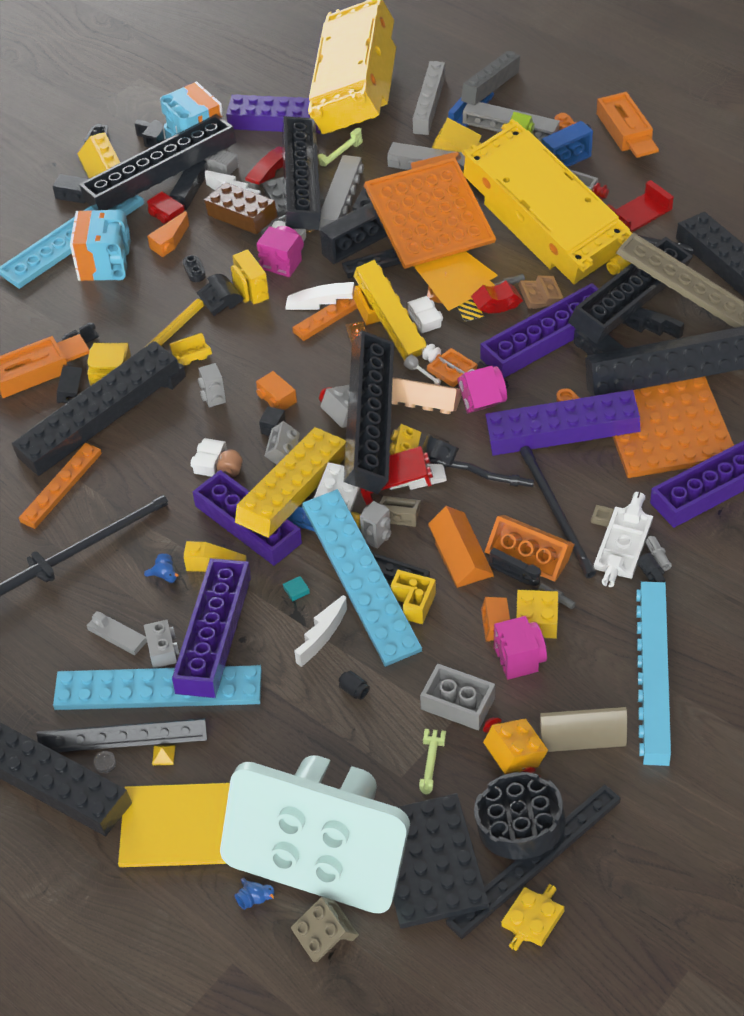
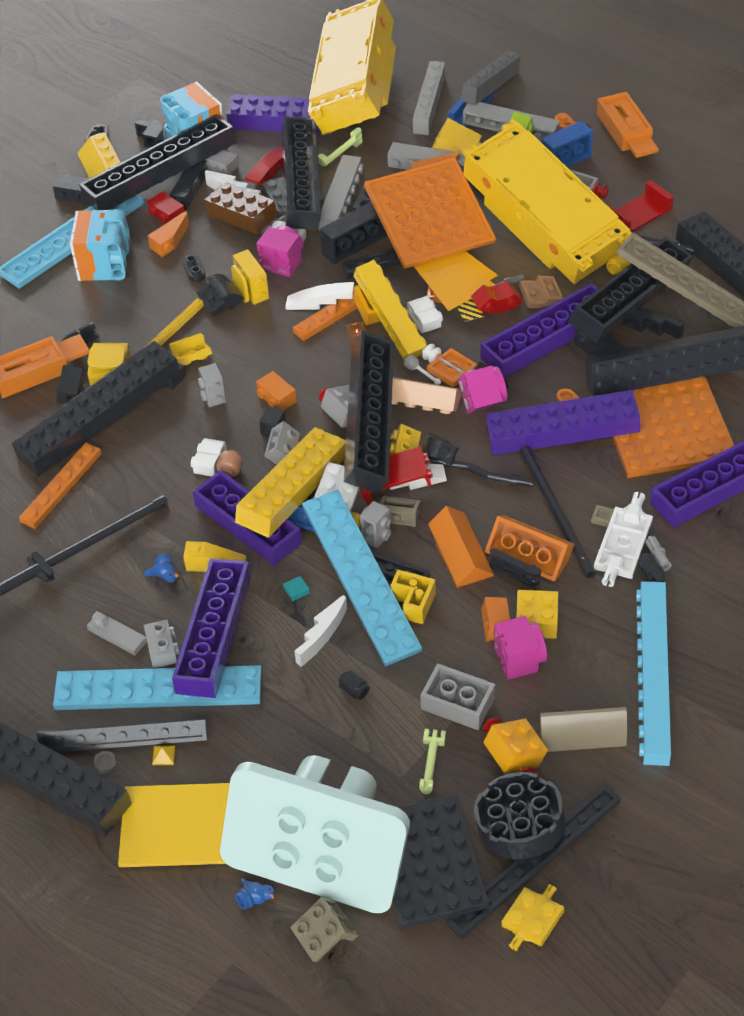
(561, 598): dark grey bar -> none

